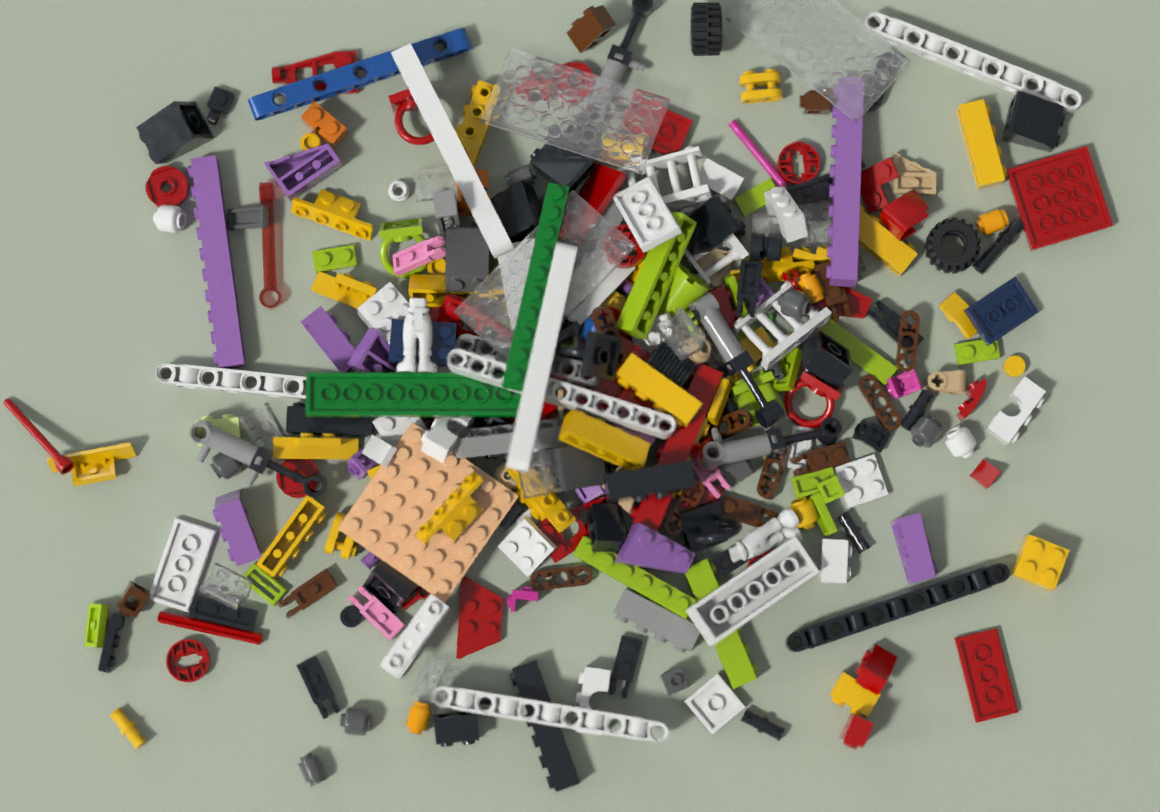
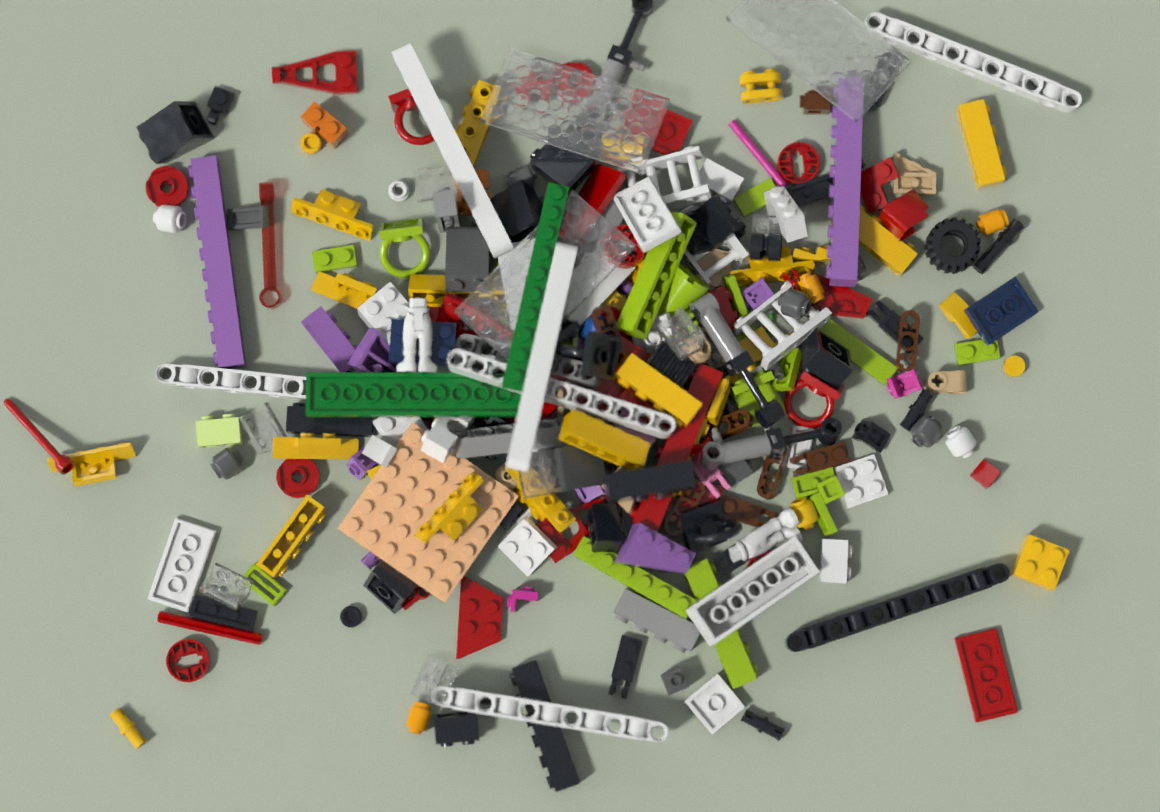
(96, 625): lime plate -> none
(111, 642): black hinge -> none
(133, 608): reddish brown brick -> none
(236, 528): medium lavender wedge -> none
(255, 457): light grey piece -> none
(303, 170): medium lavender wedge -> none
(310, 592): reddish brown hinge -> none
(312, 769): dark grey brick -> none
(317, 685): black hinge -> none
(344, 78): blue beam -> none
(348, 548): yellow brick -> none
(356, 721): dark grey head -> none
(378, 614): bright pink hinge -> none
(415, 637): white fence -> none
(418, 255): bright pink hinge -> none
(436, 267): yellow tile -> none
(544, 573): reddish brown beam -> none
(591, 28): reddish brown brick -> none
(593, 681): white arch -> none
(706, 29): black tyre -> none
(749, 285): black hinge -> none
(816, 224): clear bracket -> none
(832, 294): reddish brown hinge -> none
(853, 532): black pin -> none
(853, 695): yellow brick -> none
(856, 731): red brick -> none
(875, 669): red brick -> none
(893, 413): reddish brown beam -> none
(914, 548): medium lavender wedge -> none
(976, 391): red slope -> none
(1027, 396): white arch -> none
(1033, 122): black slope -> none
(1059, 198): red plate -> none

